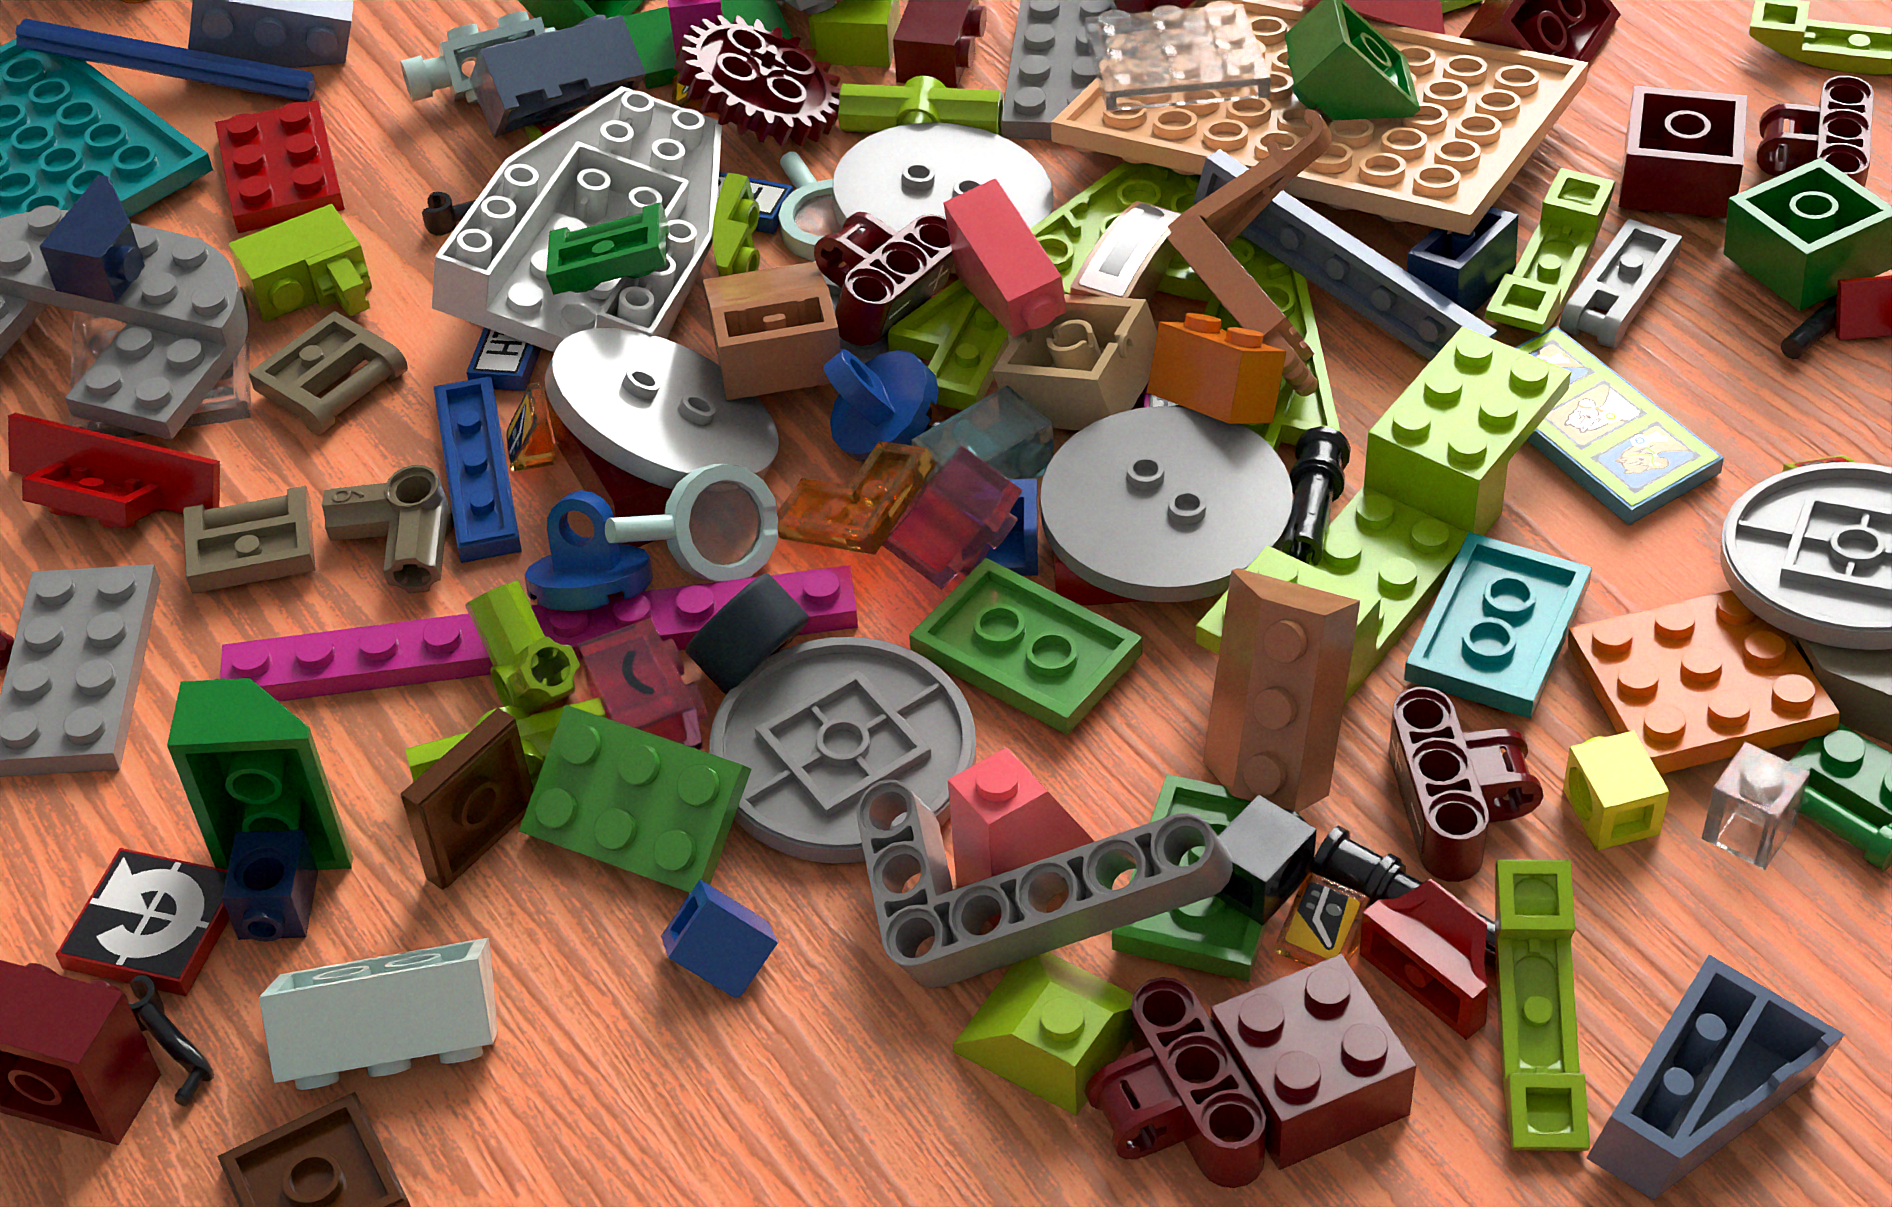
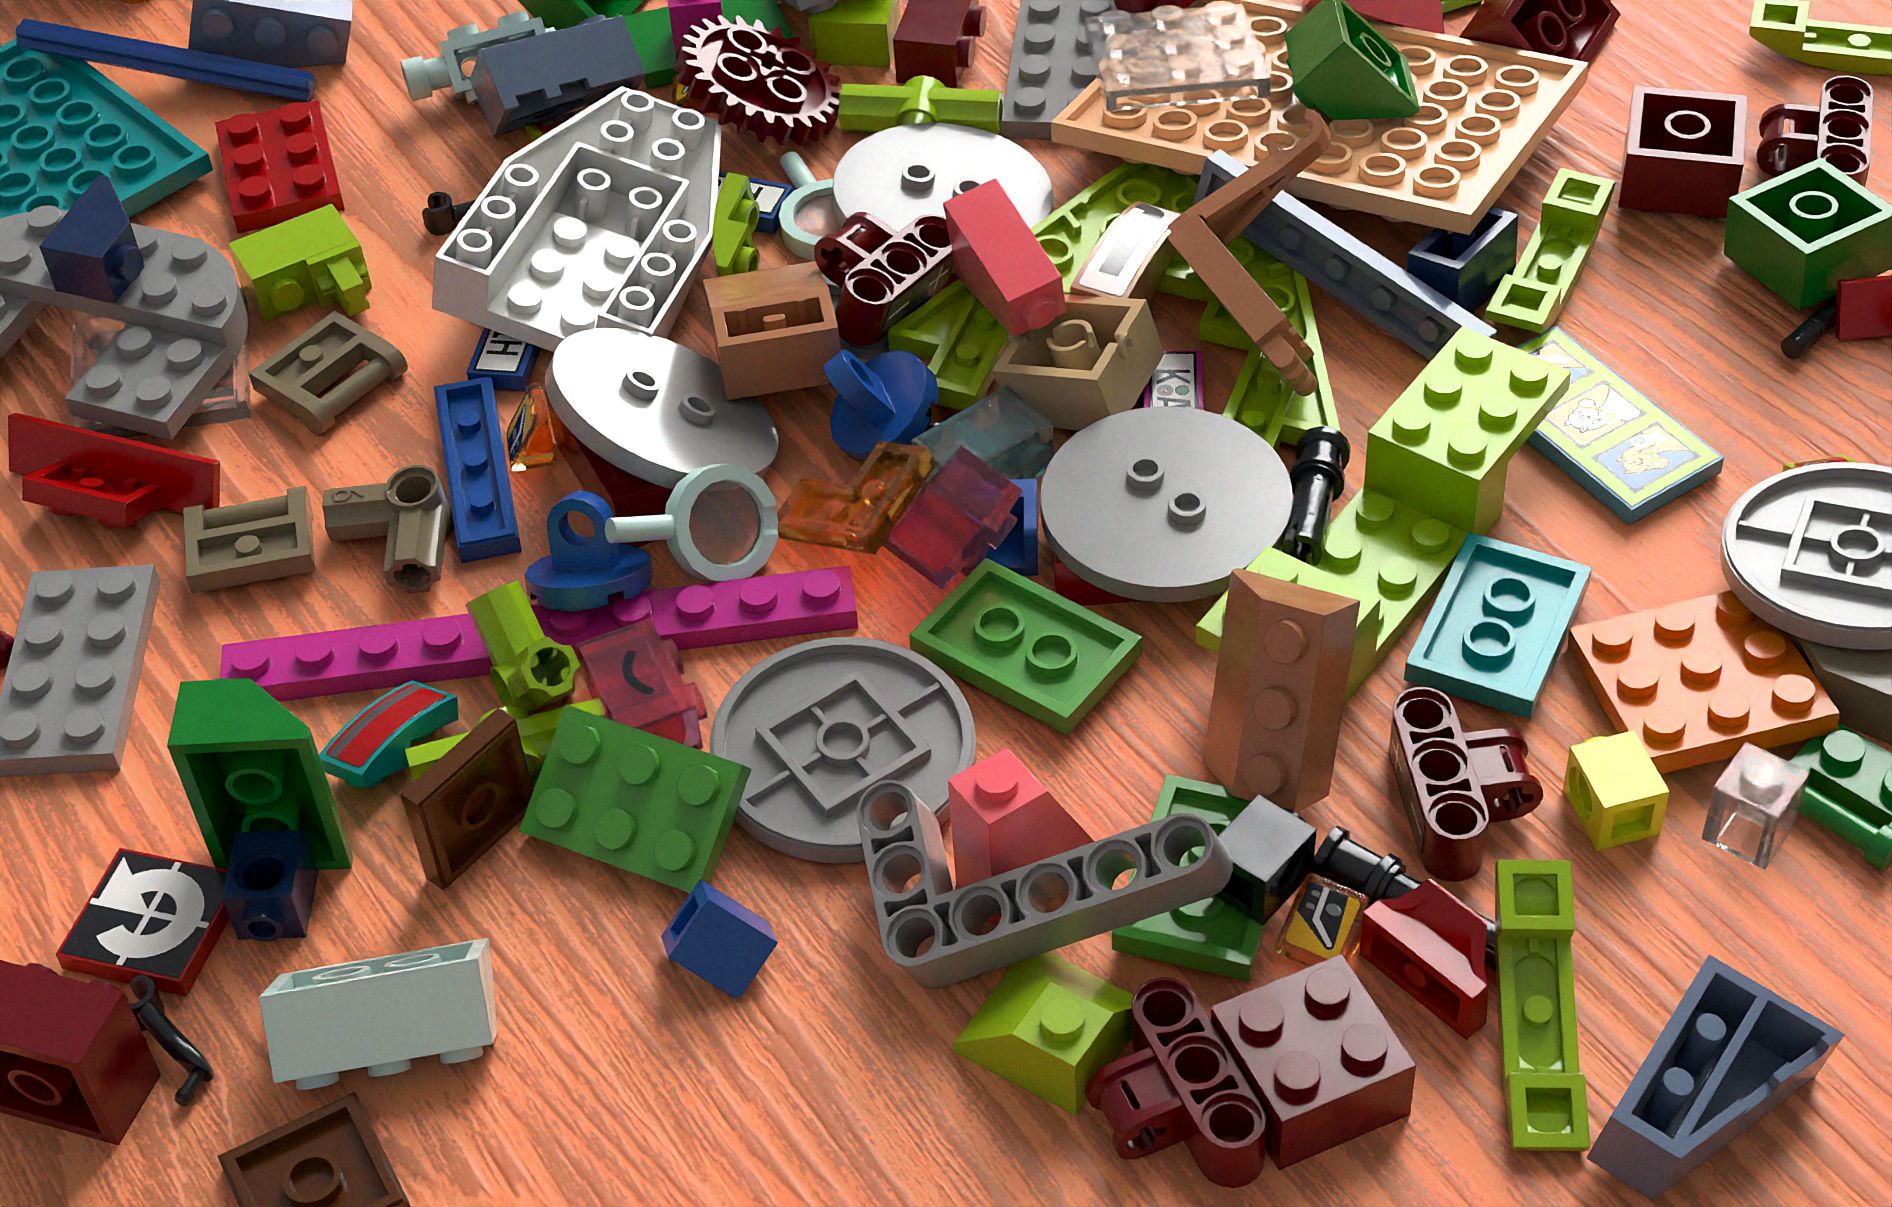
(377, 737): none -> slope
(607, 251): green plate -> none
(746, 632): black wheel -> none
(1216, 370): orange brick -> none
(1620, 282): light grey plate -> none

